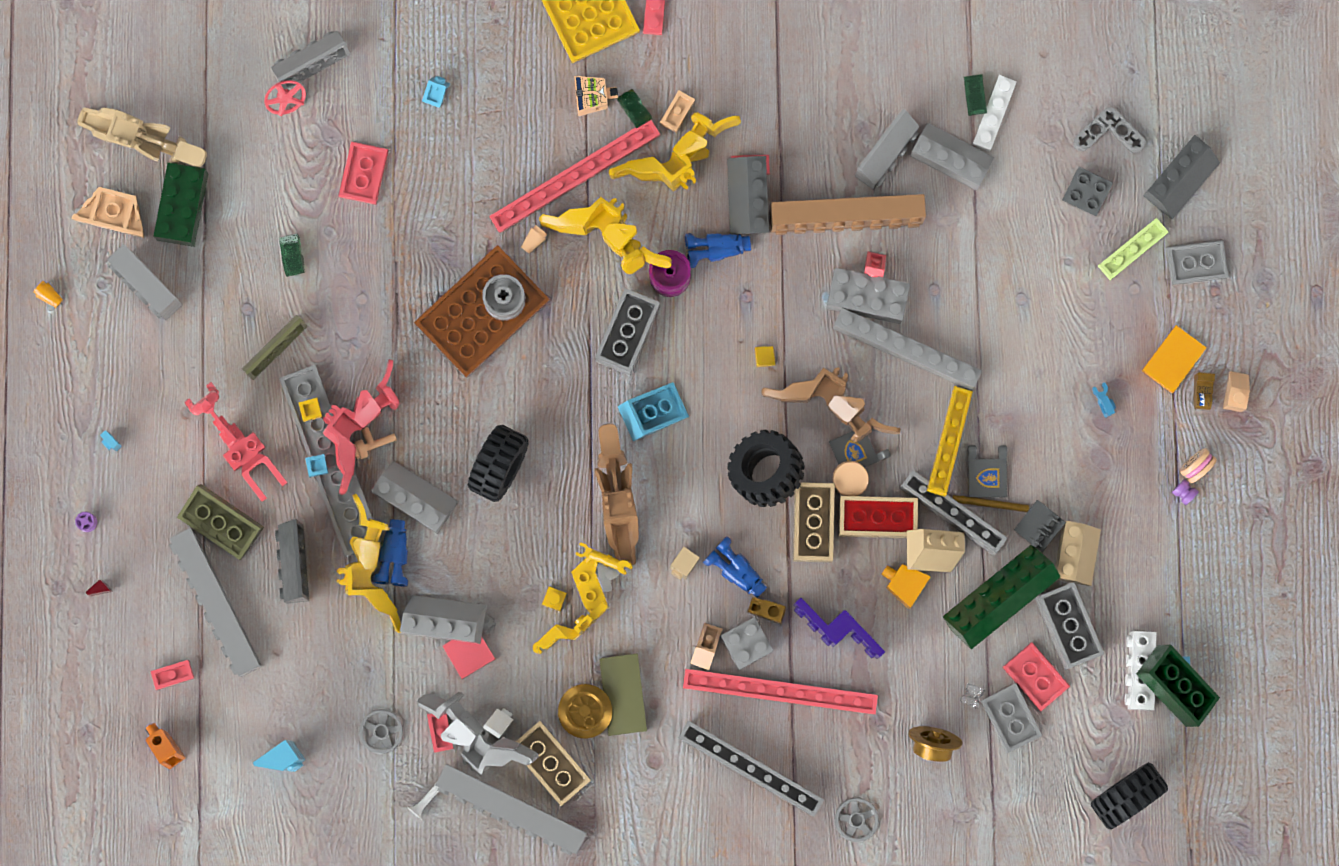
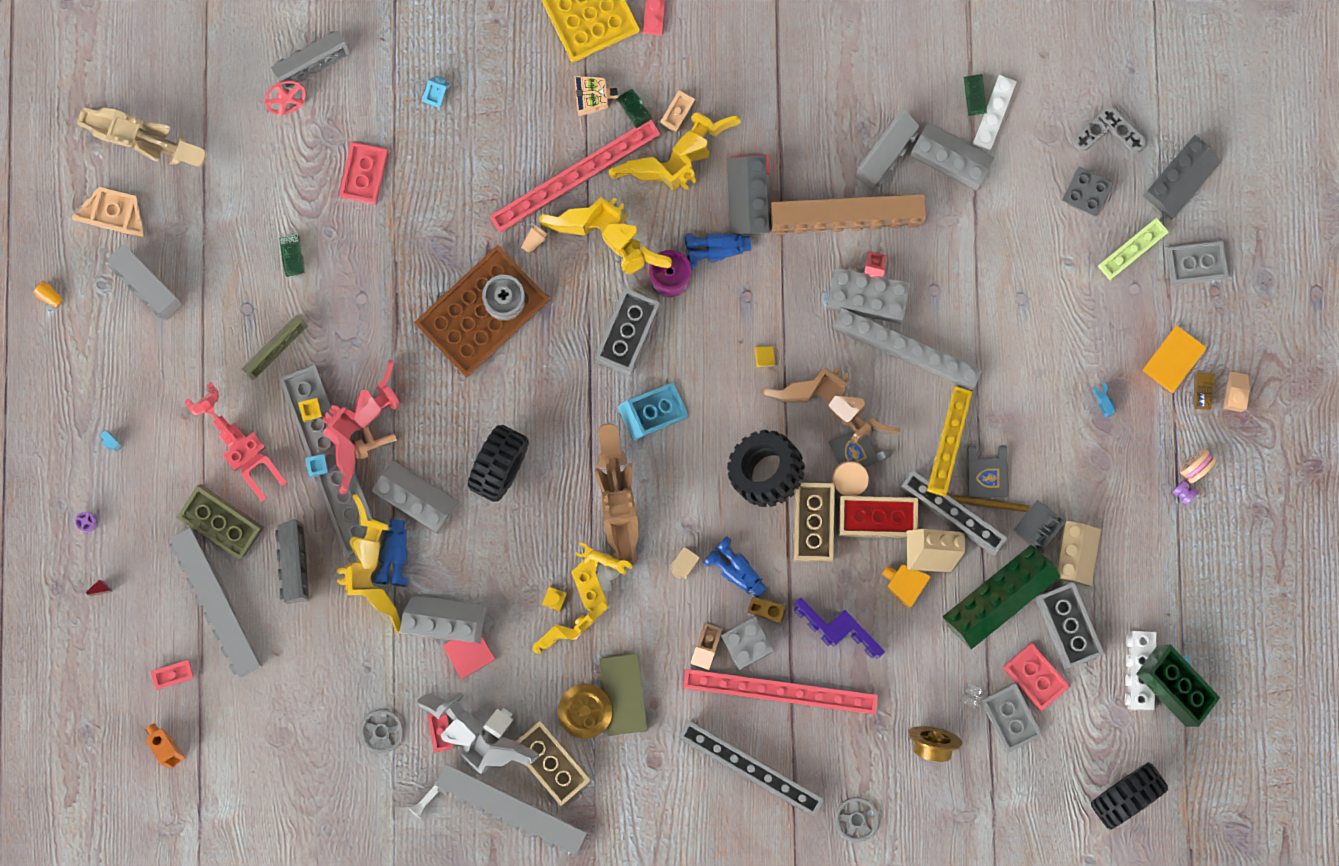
(180, 204): dark green brick -> none
(282, 757): medium azure slope -> none

